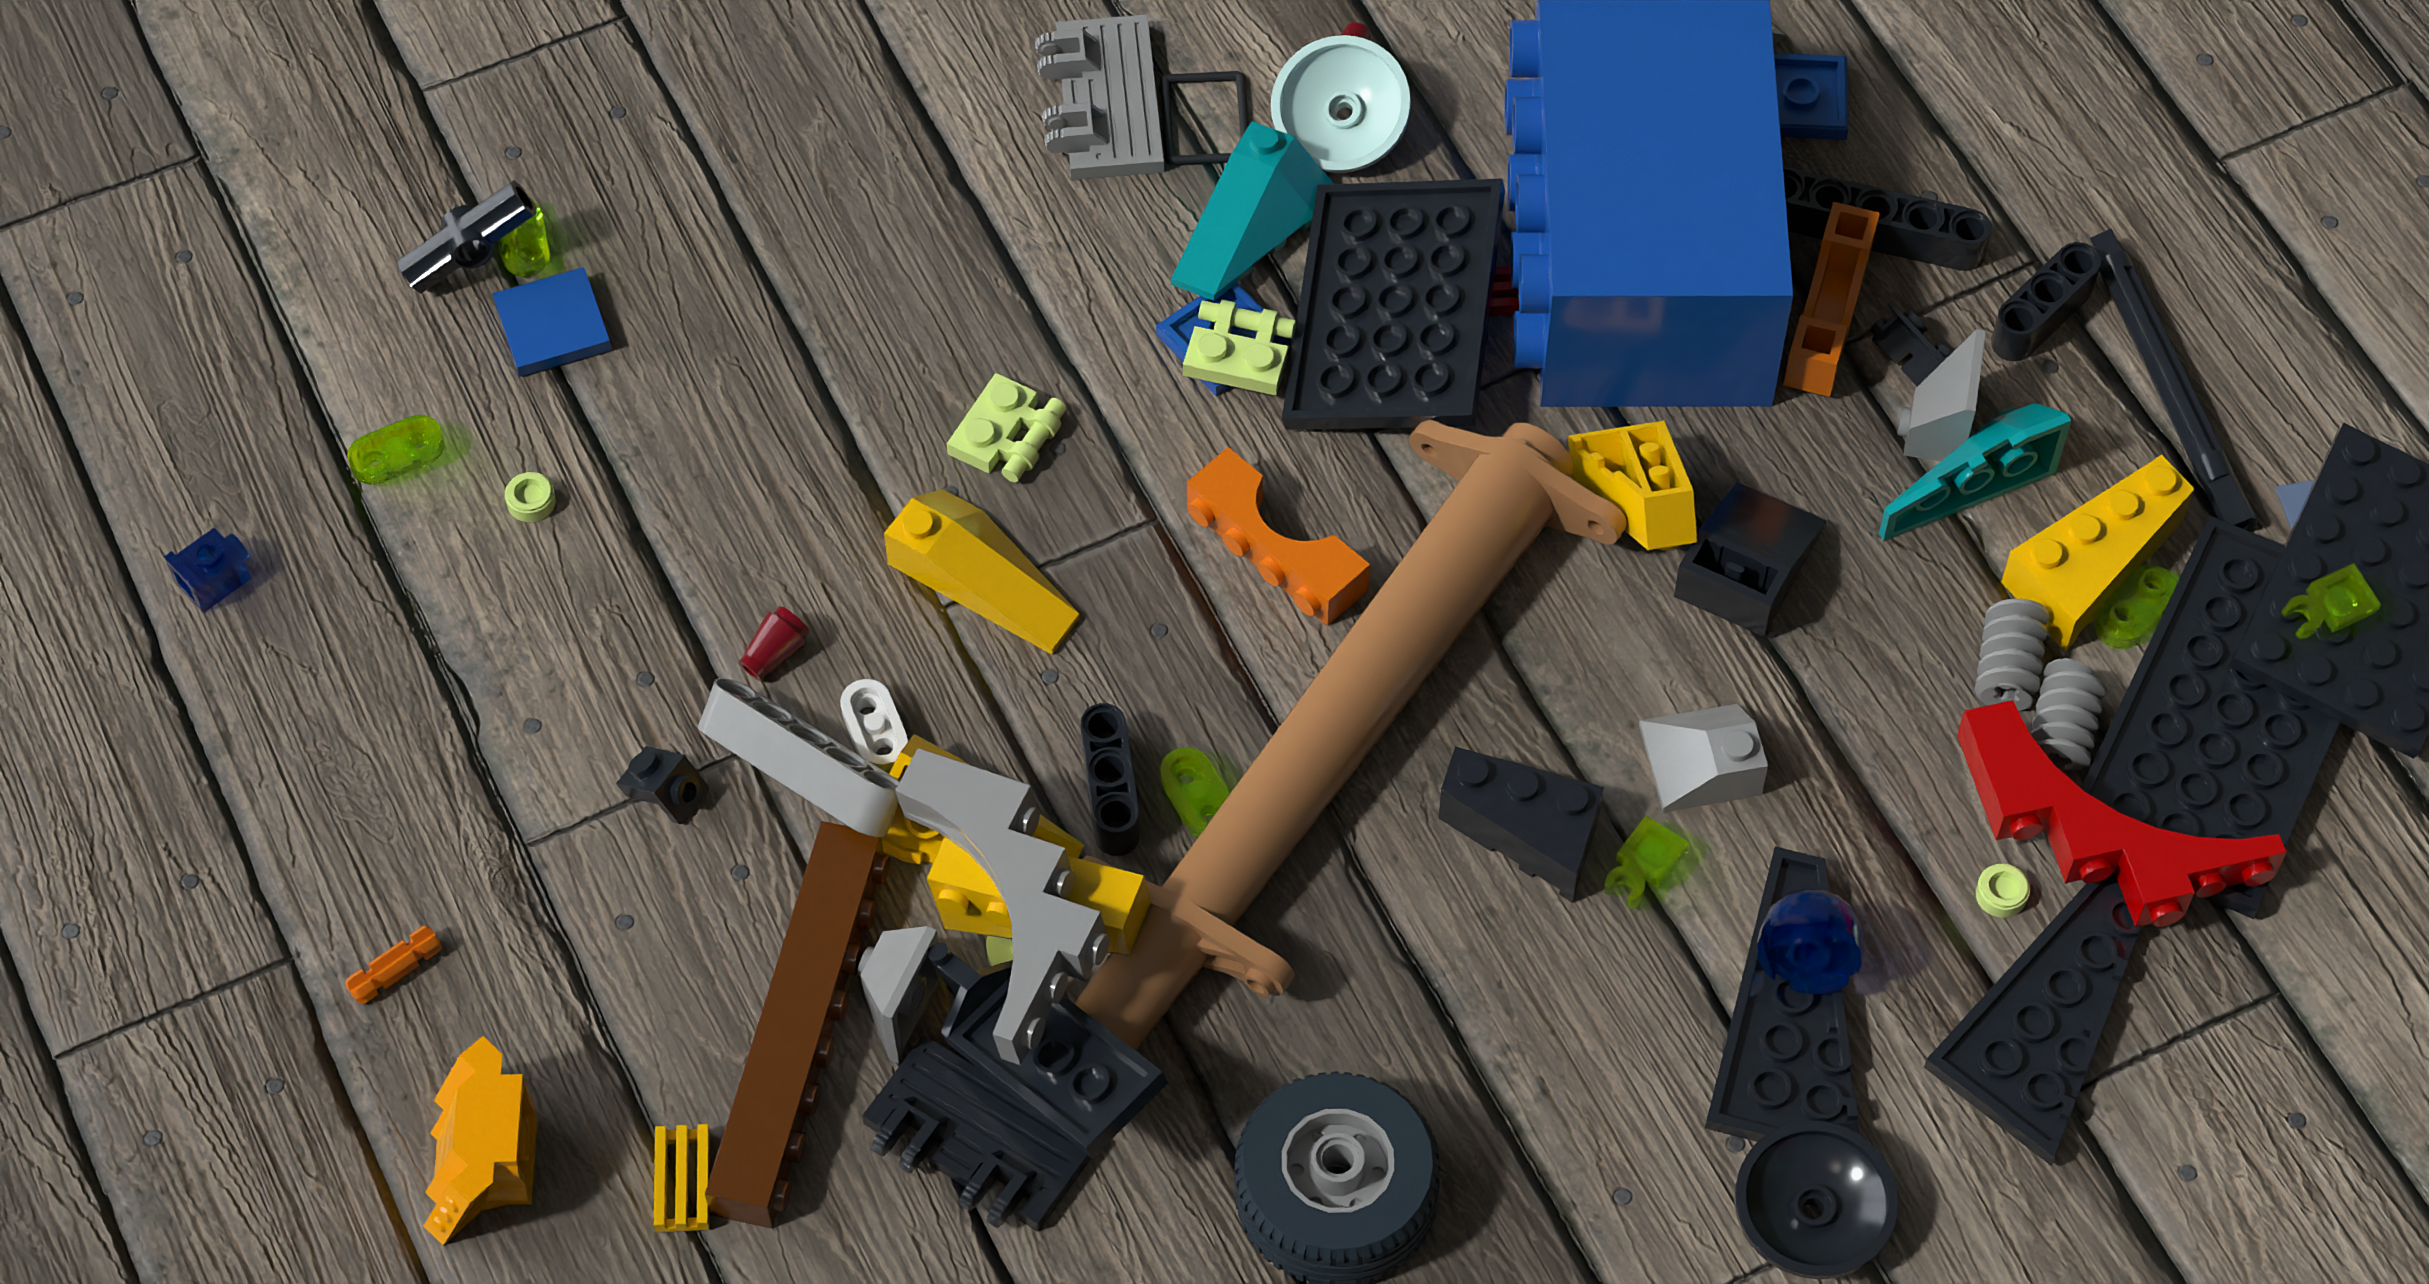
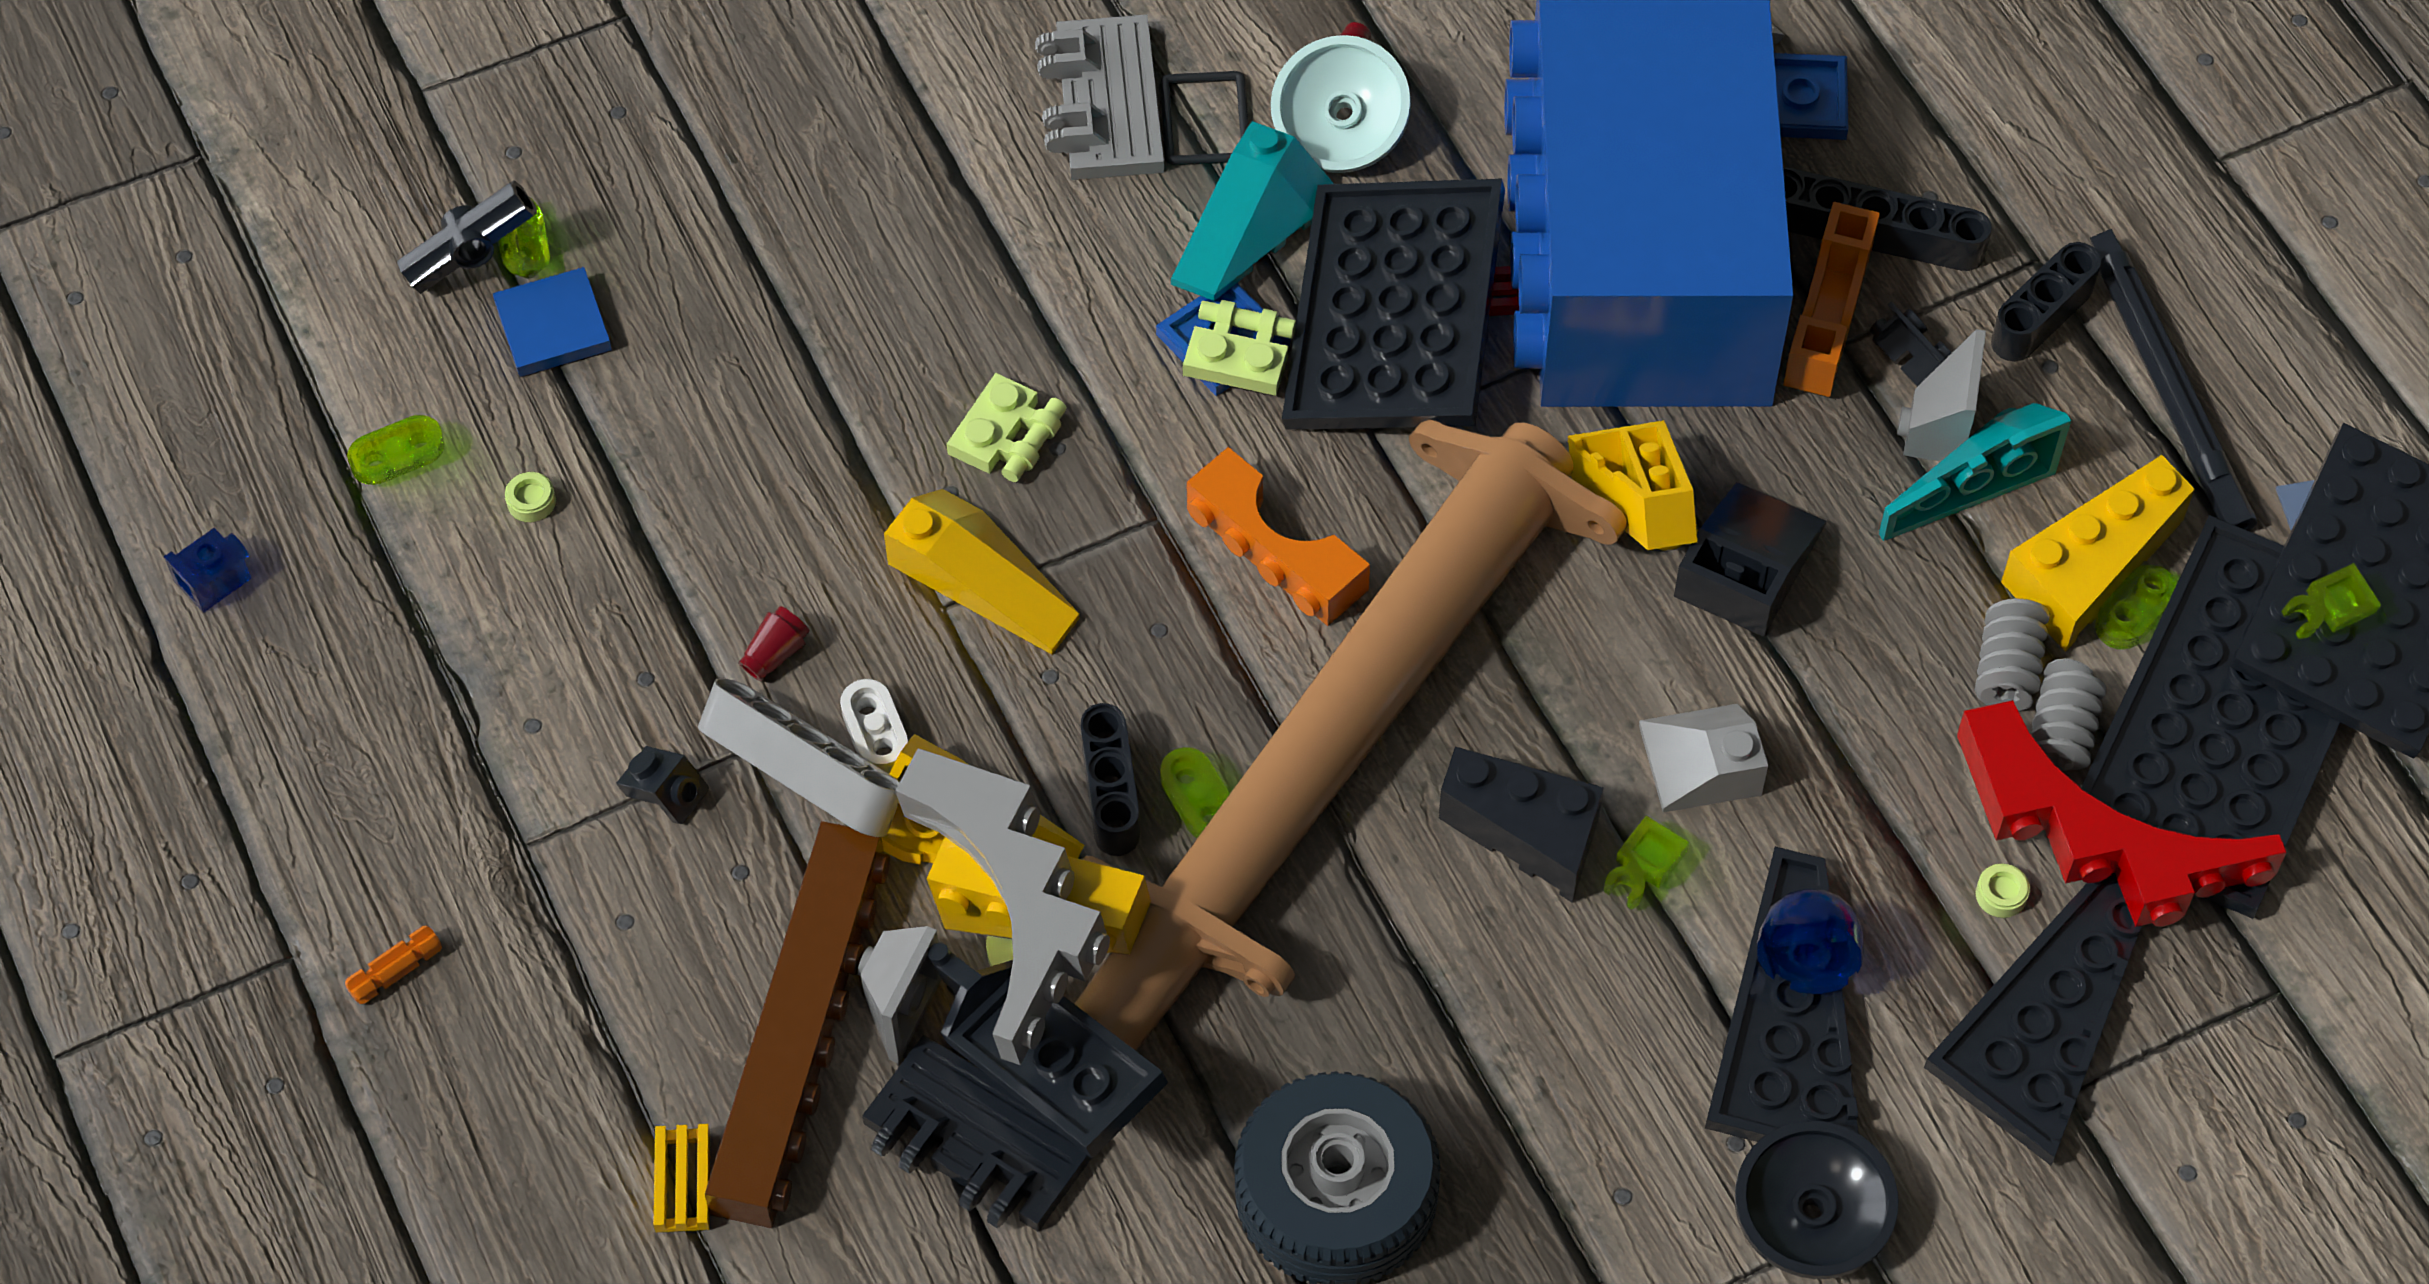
(481, 1141): light orange slope -> none

